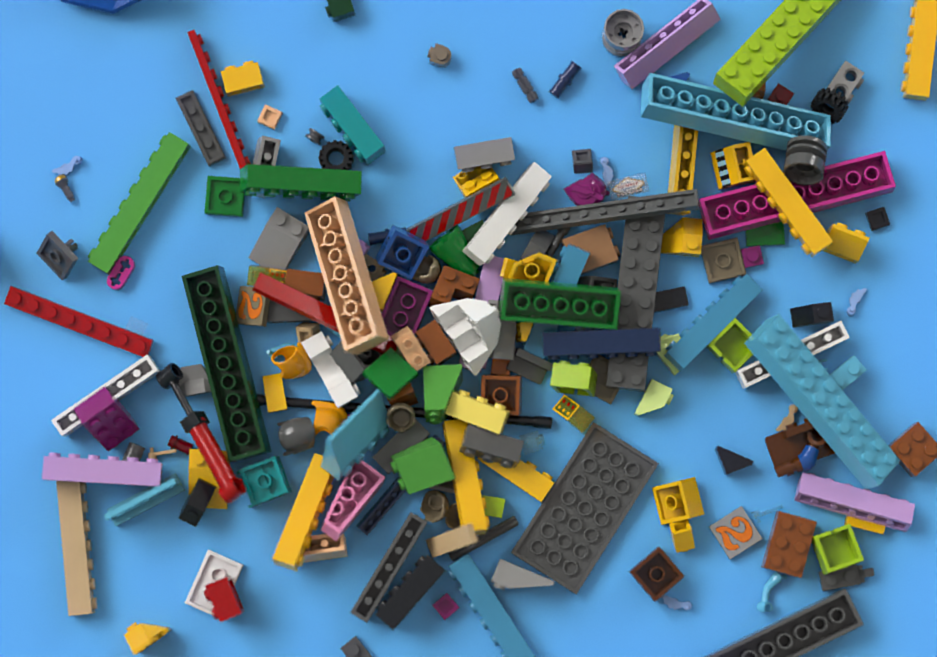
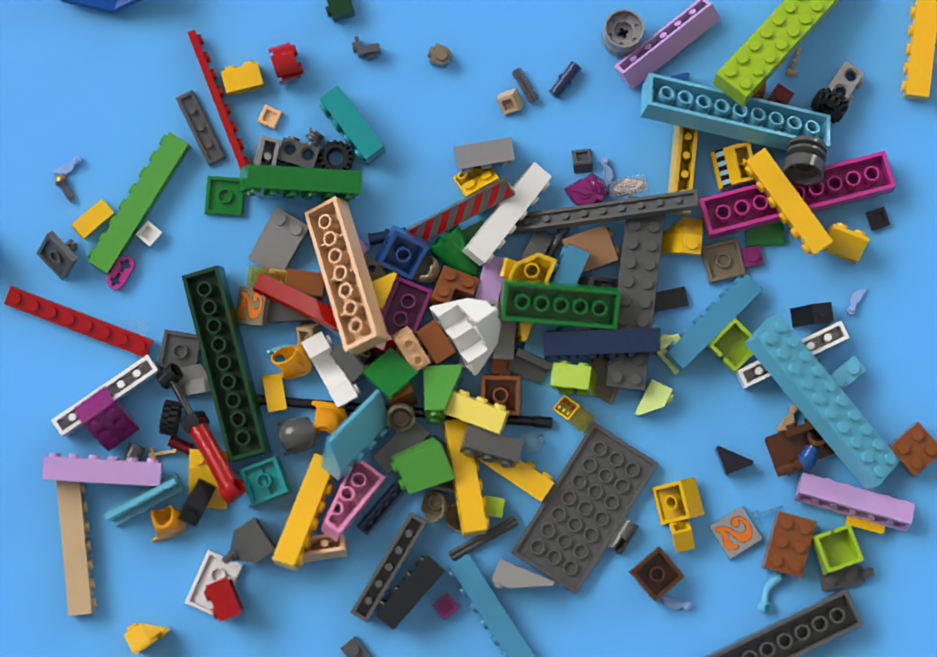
(92, 219): none -> yellow slope
(149, 233): none -> white plate
(167, 523): none -> light orange piece
(170, 418): none -> black tyre
(179, 349): none -> dark grey tile
(250, 543): none -> dark grey piece
(285, 63): none -> red brick
(297, 159): none -> dark grey brick
(368, 51): none -> dark grey bracket
(452, 540): tan tile -> none
(510, 101): none -> tan slope
(623, 536): none -> dark grey hinge
(790, 71): none -> tan piece

